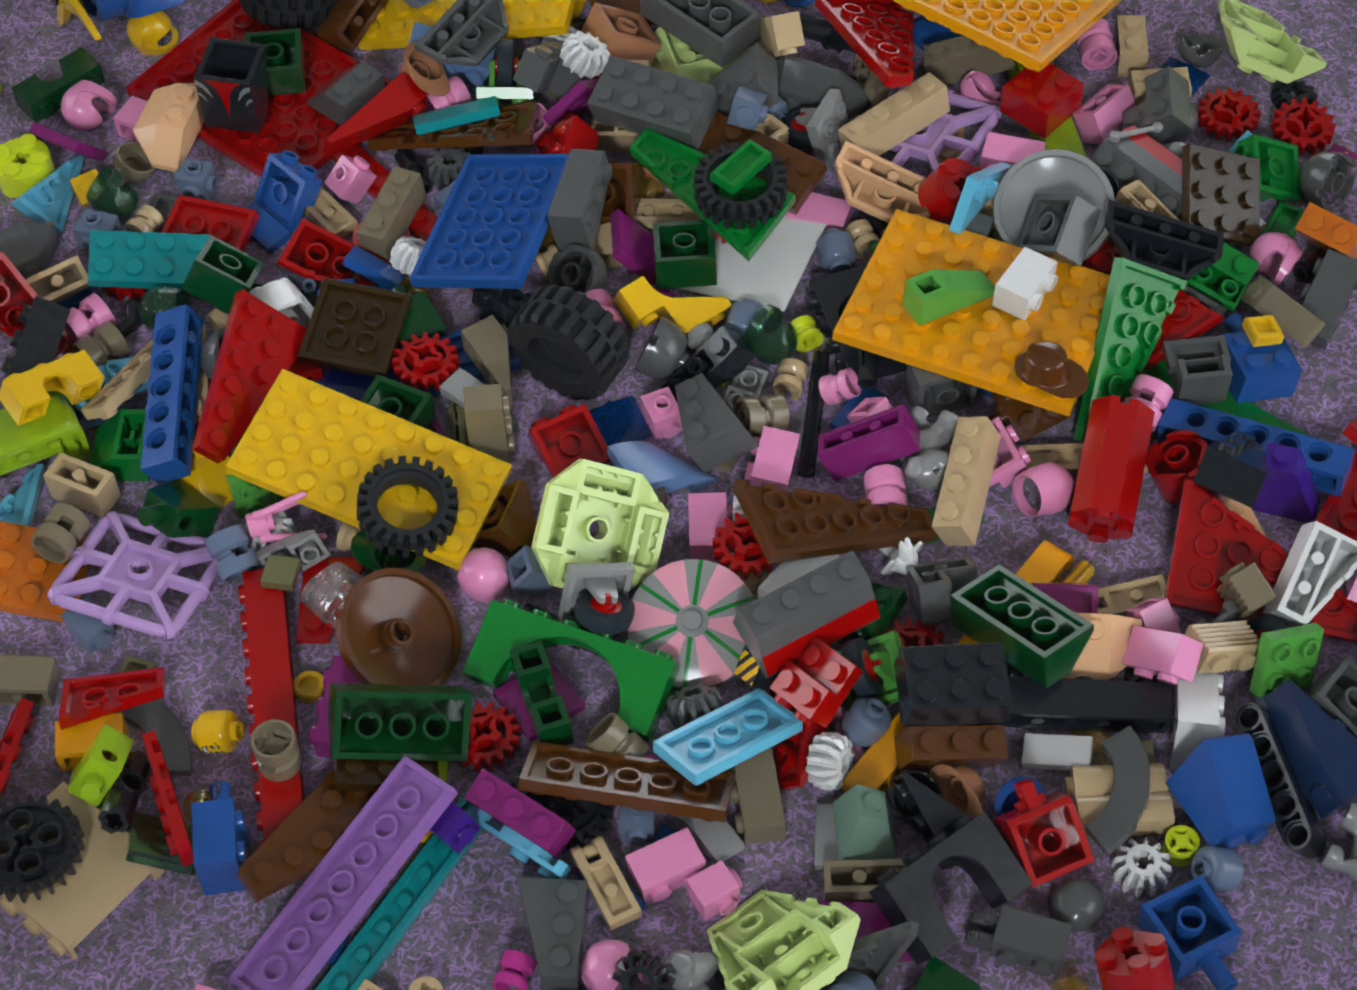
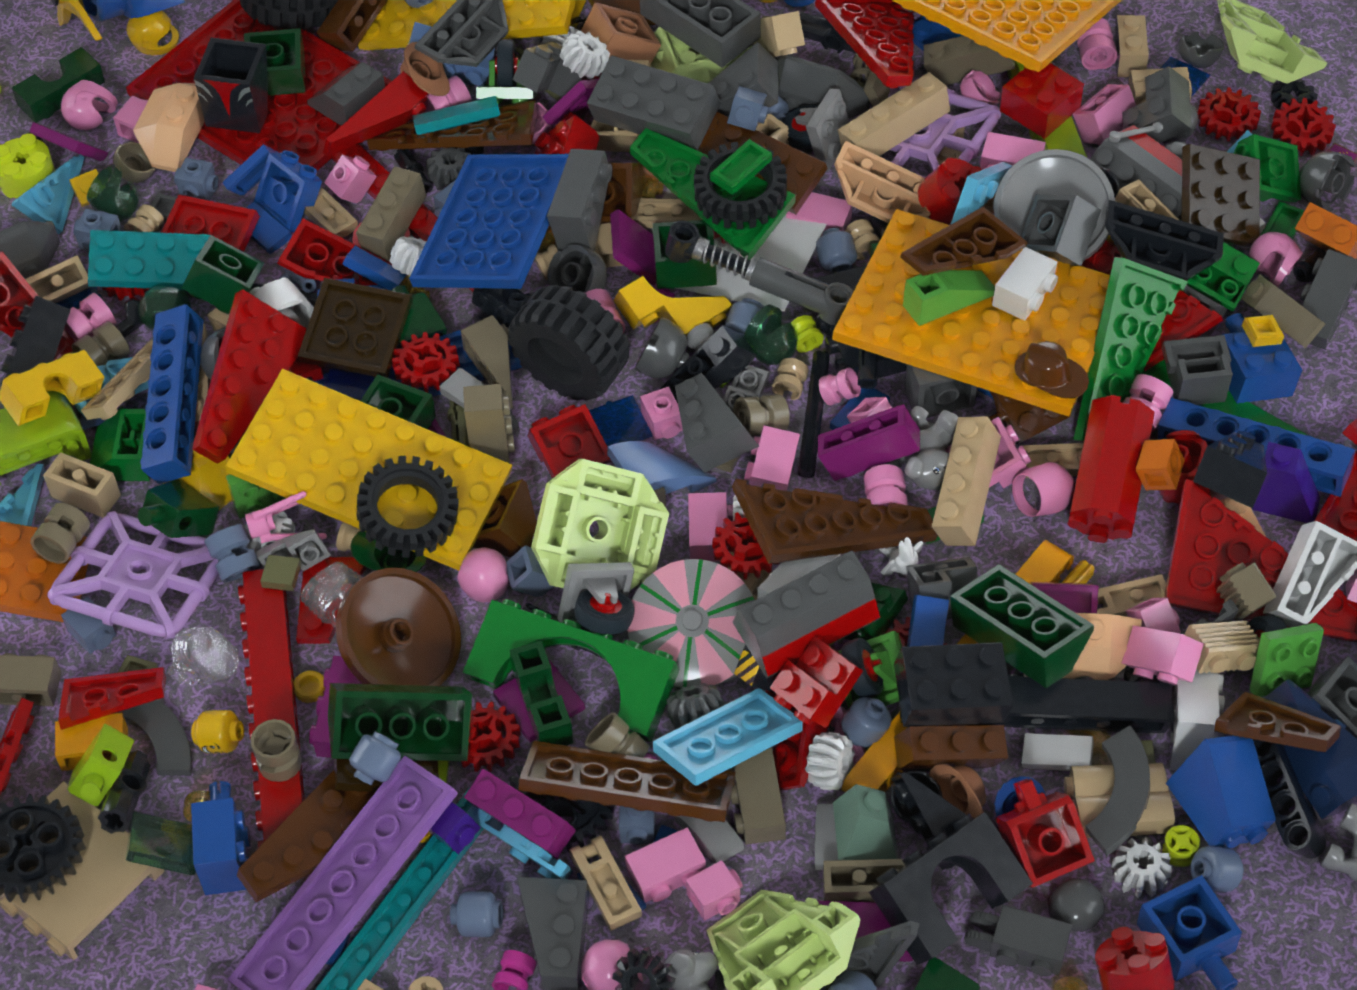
(167, 801): red wing -> none
(204, 655): none -> clear piece
(249, 172): none -> blue tile
(375, 758): none -> sand blue head
(477, 914): none -> sand blue head
(826, 299): none -> piece
(927, 621): none -> blue tile
(965, 243): none -> reddish brown wedge
(1160, 464): none -> orange brick
(1275, 723): none -> reddish brown wing

